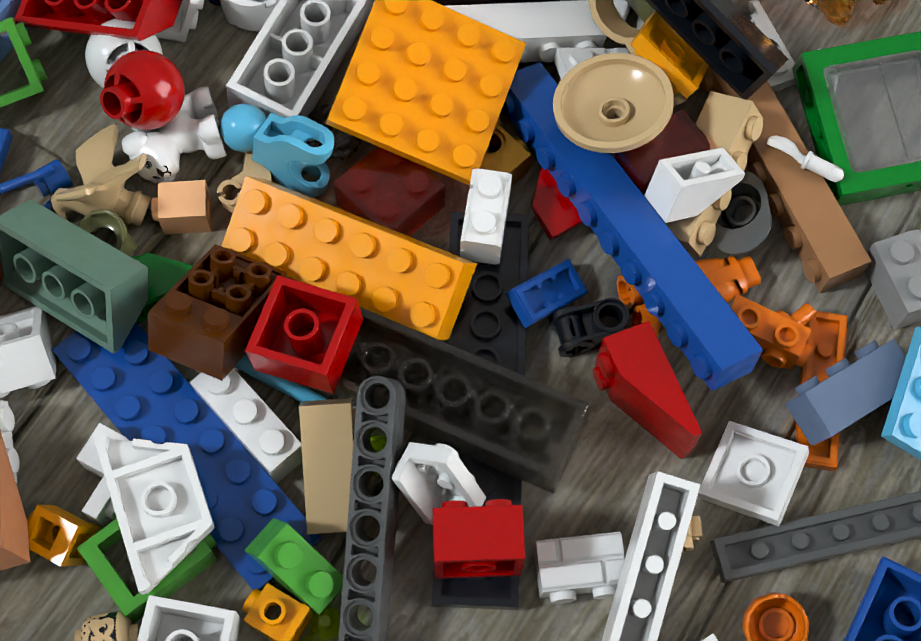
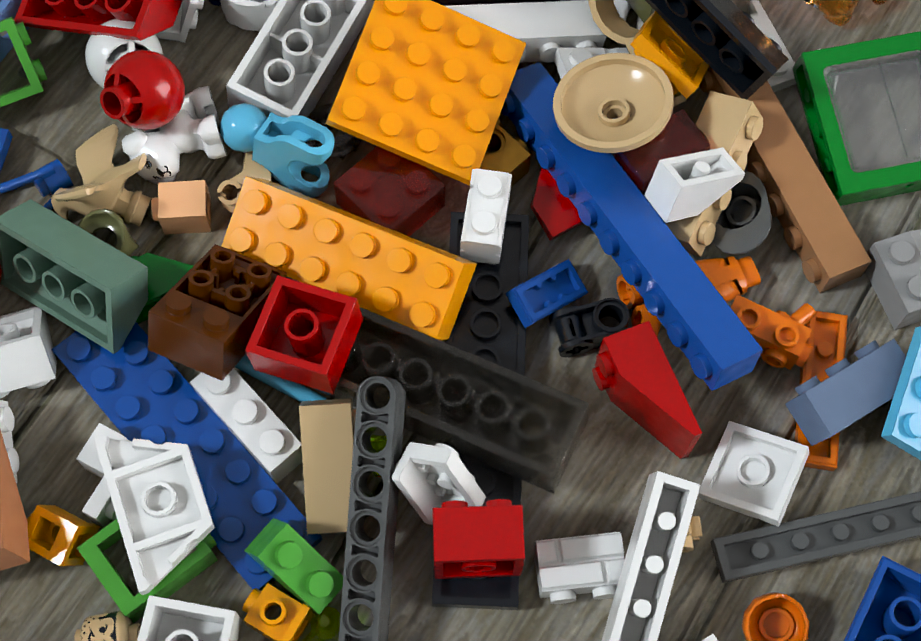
(810, 161): white piece -> none

